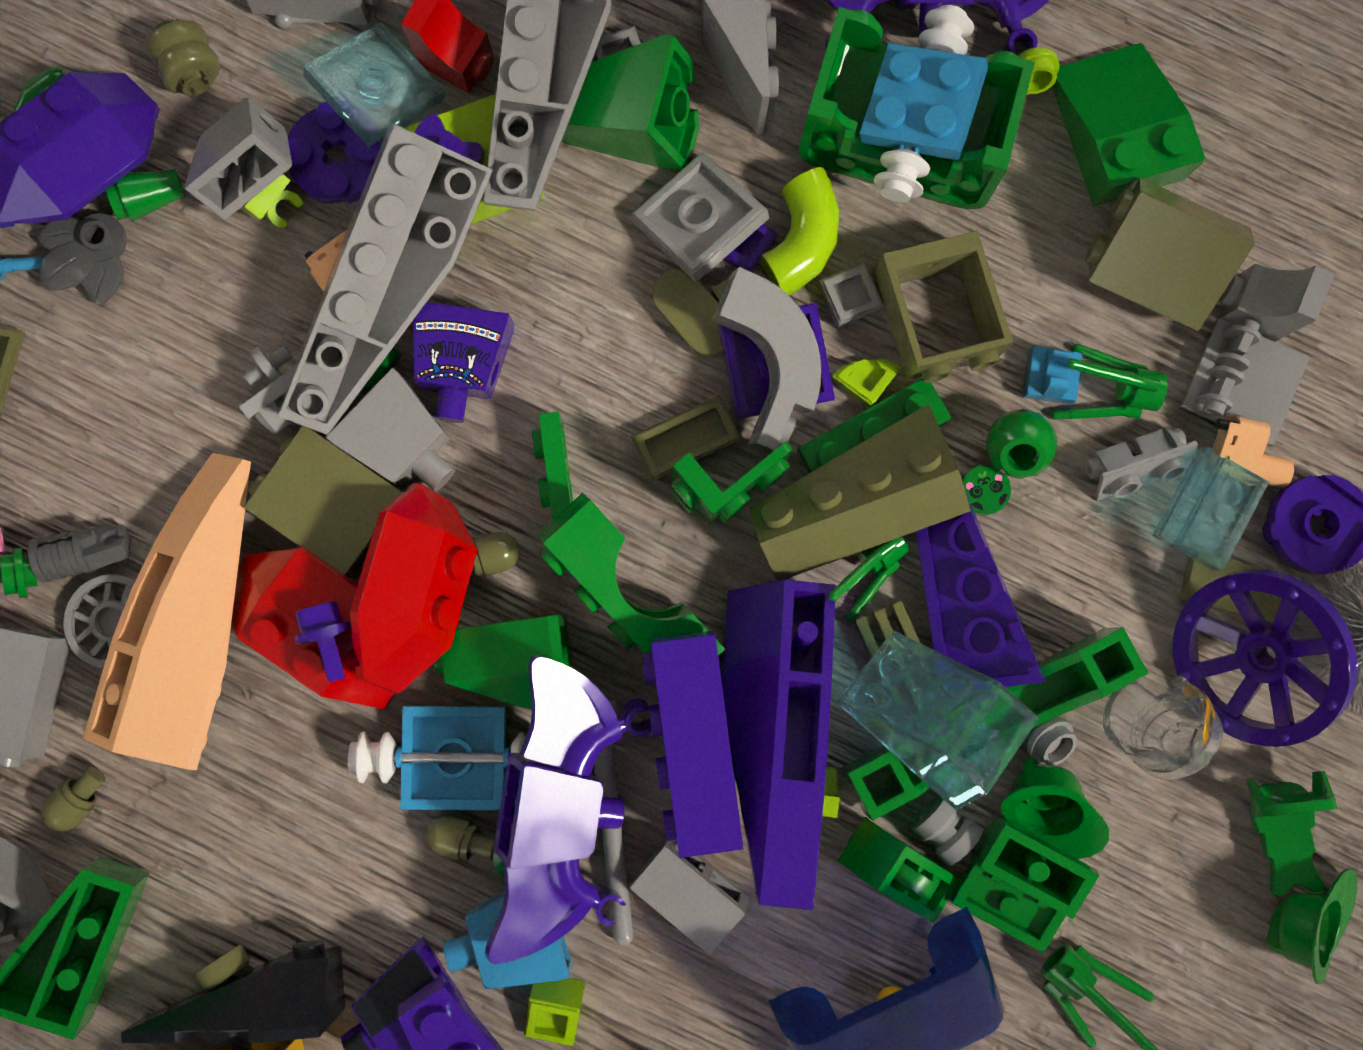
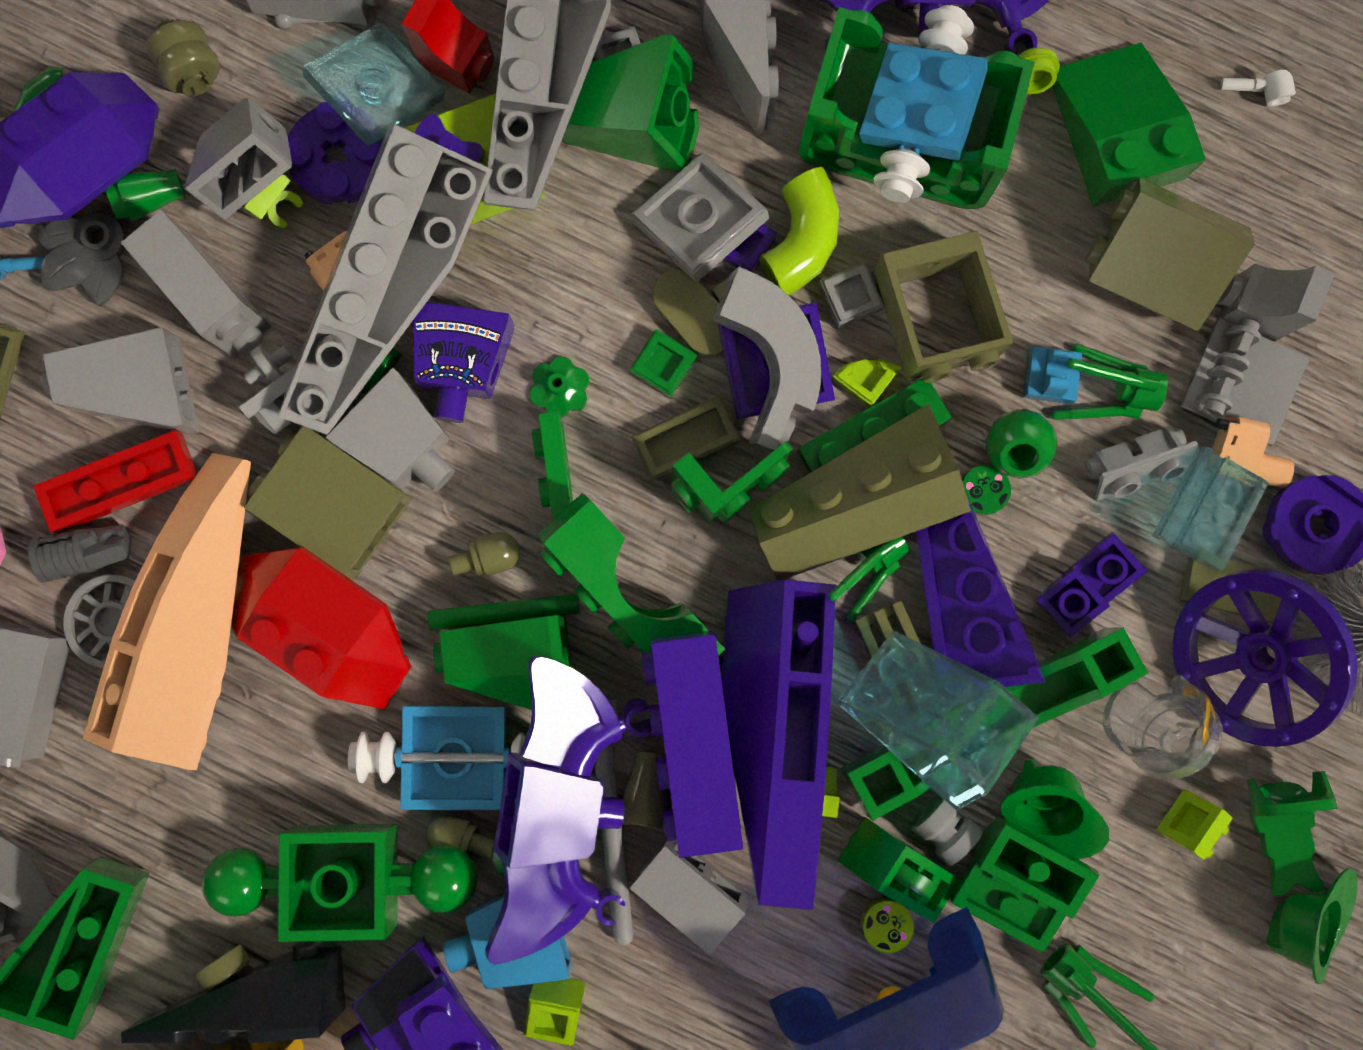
(17, 573): green plate -> none
(72, 801): olive cylinder -> none
(115, 482): none -> red plate
(125, 379): none -> light grey slope
(196, 285): none -> light grey brick
(321, 624): dark purple piece -> none
(338, 881): none -> green brick
(410, 588): red wedge -> none
(503, 611): none -> green bar
(563, 398): none -> green plant
(642, 797): none -> olive cone
(663, 363): none -> green tile
(887, 925): none -> lime tile
(1052, 741): light grey plate -> none
(1091, 584): none -> dark purple slope
(1194, 824): none -> lime tile
(1276, 85): none -> white hand

